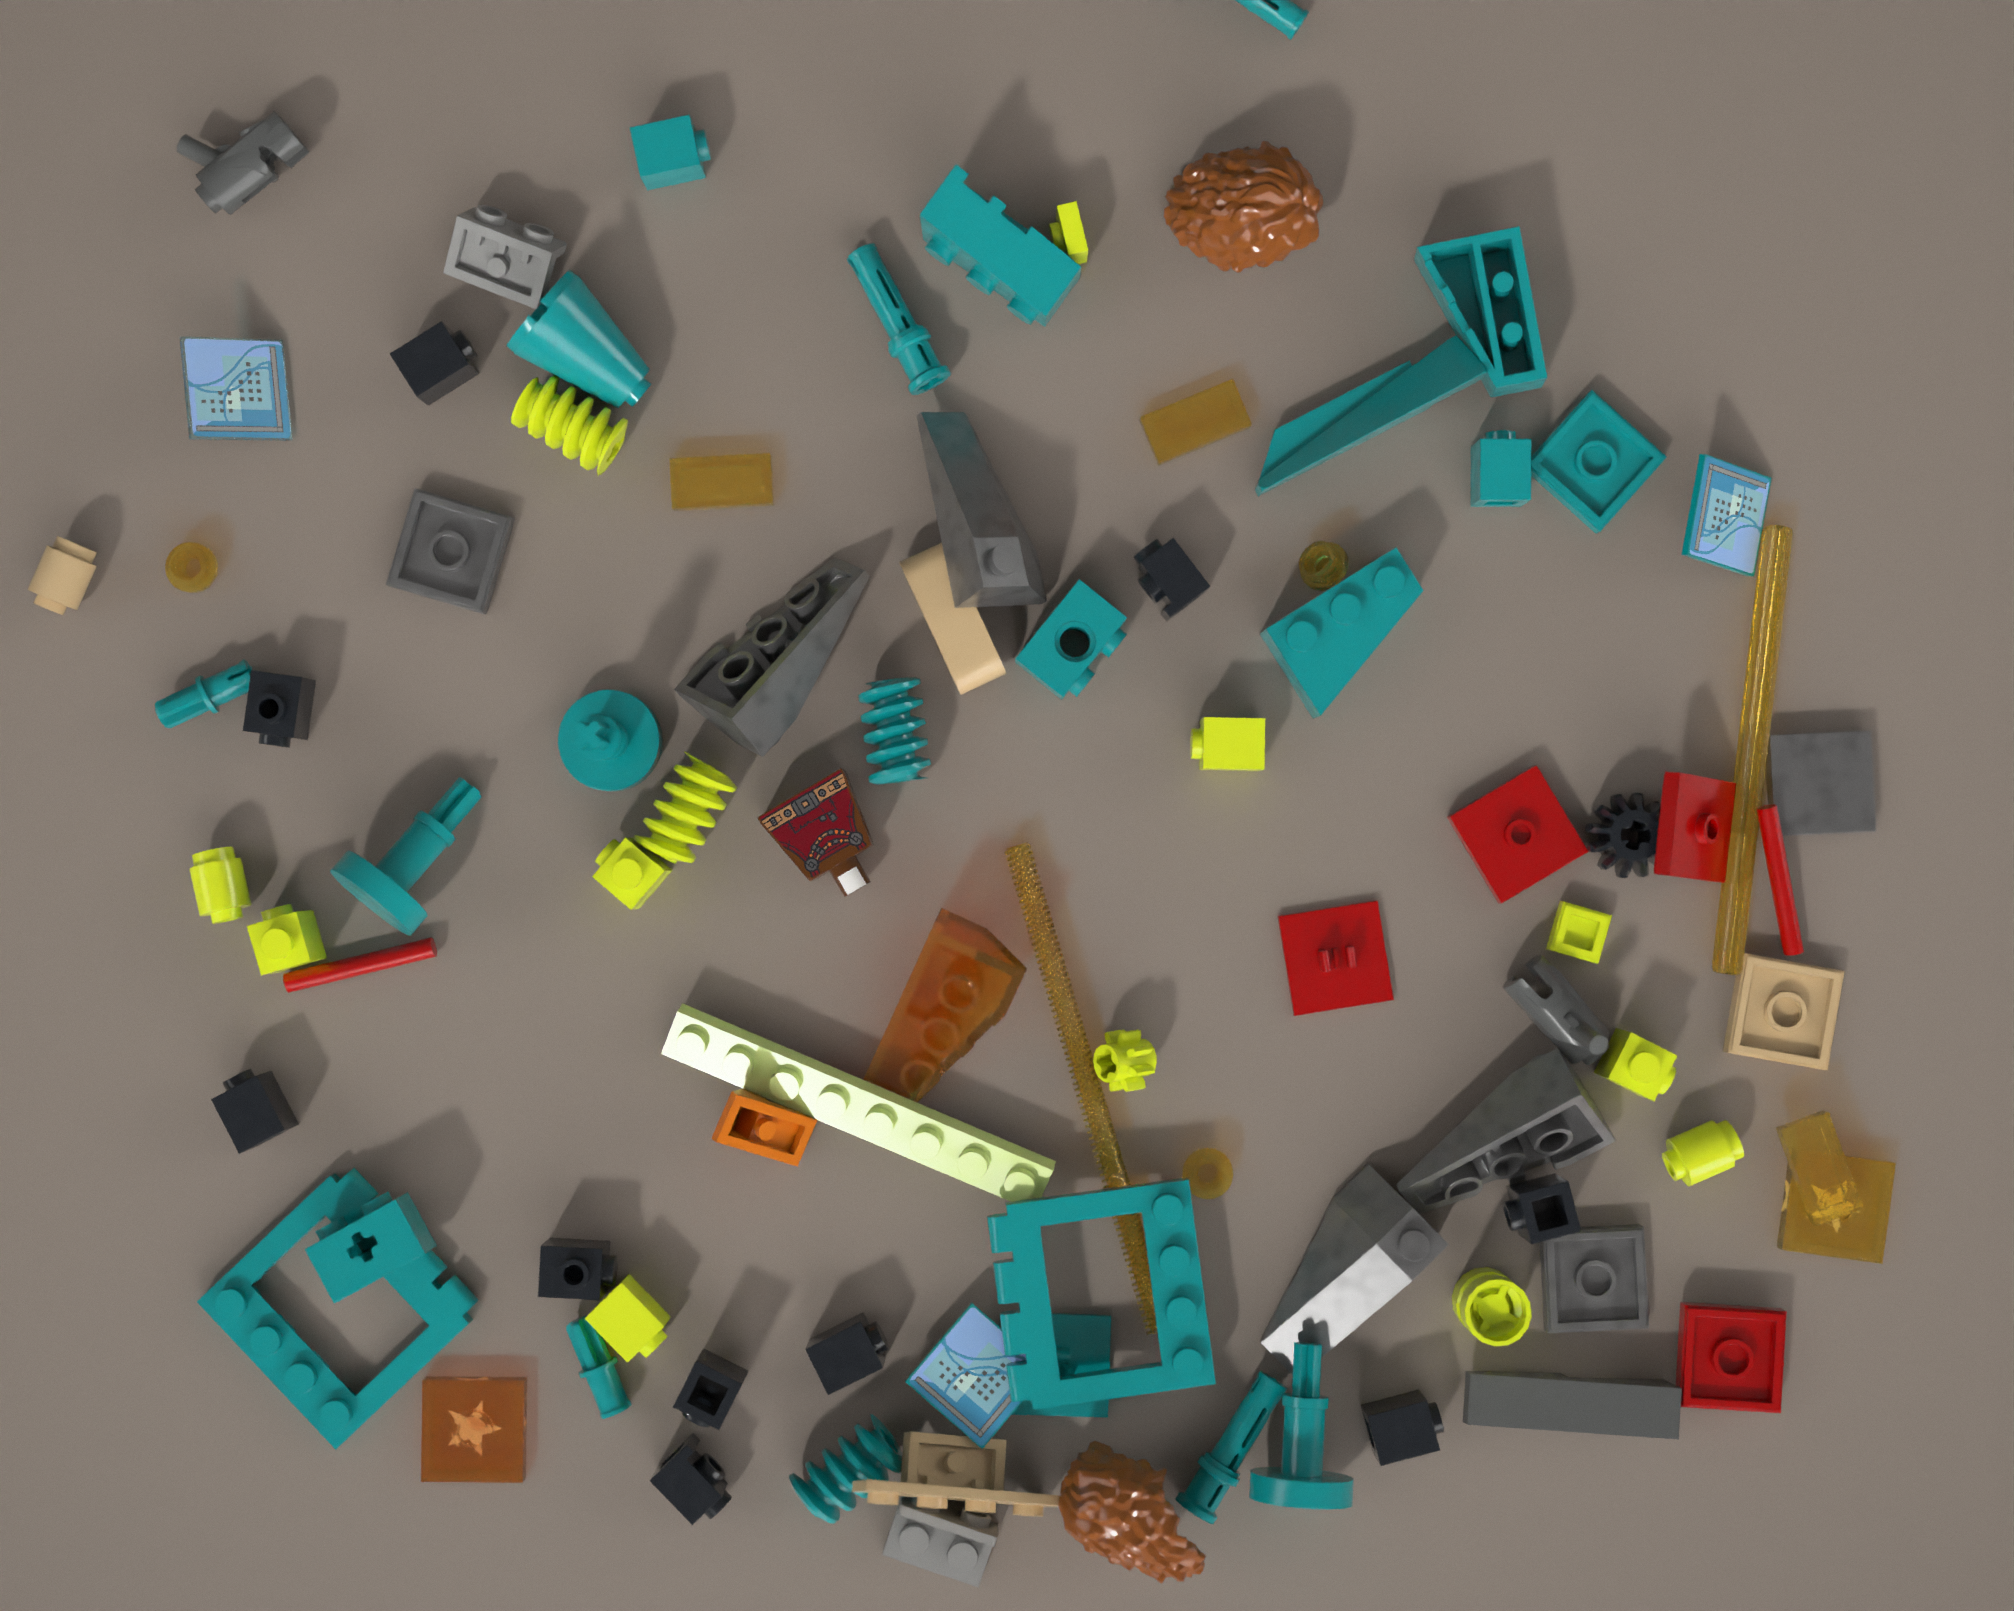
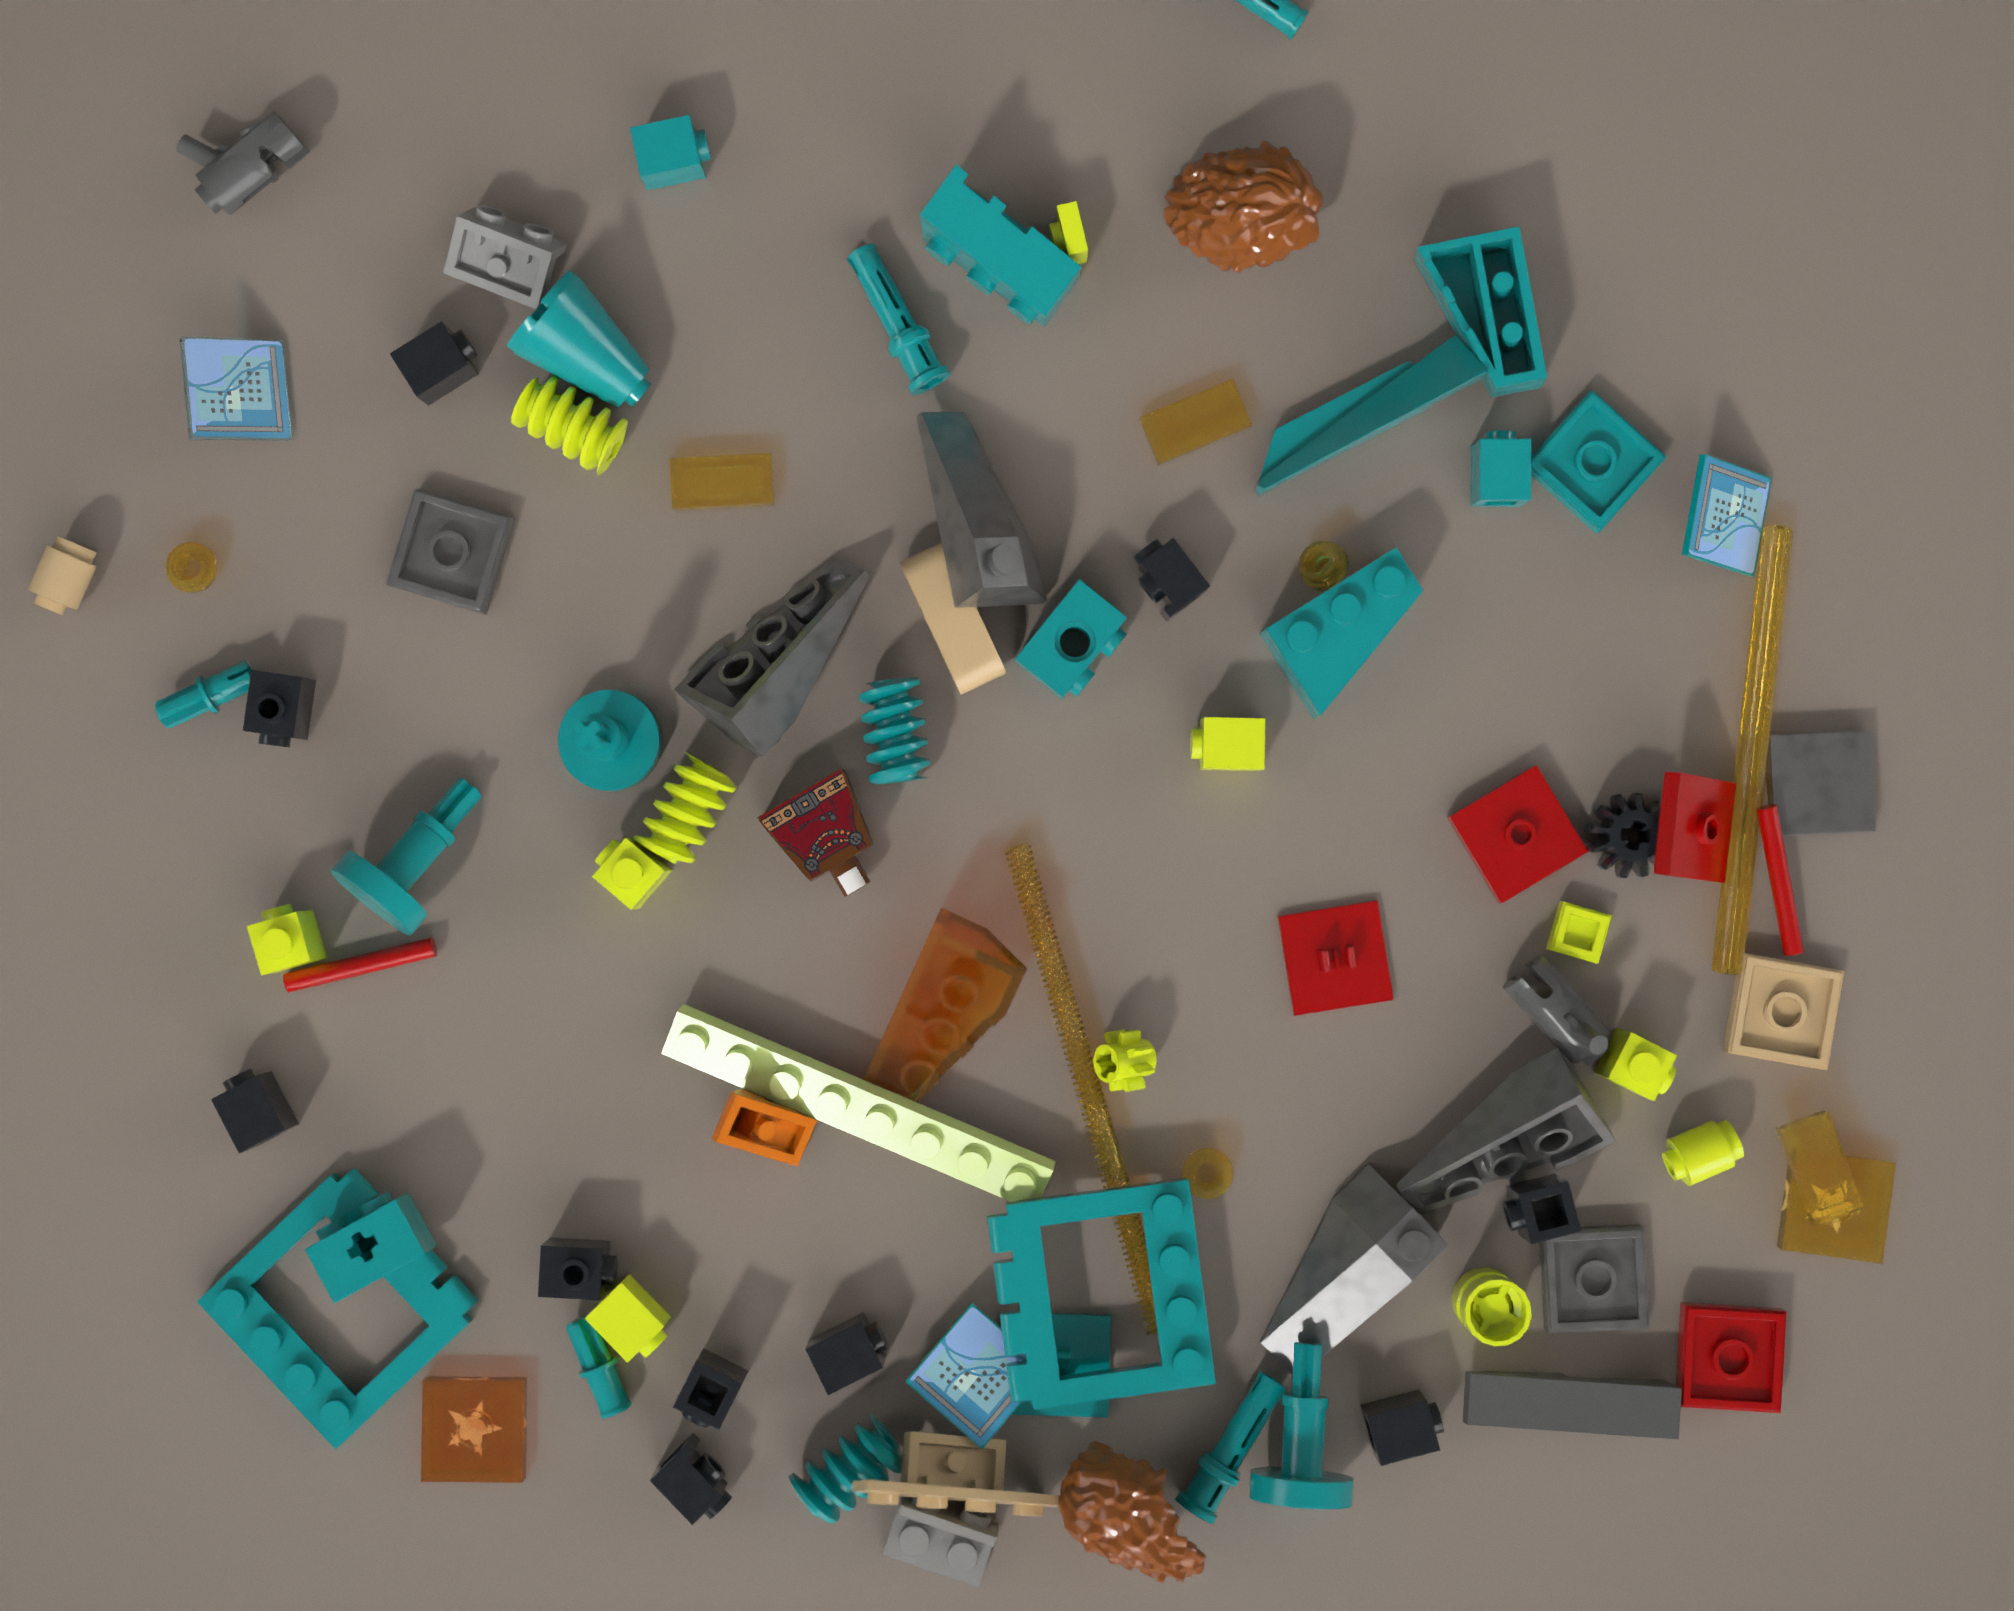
(219, 884): neon yellow brick -> none

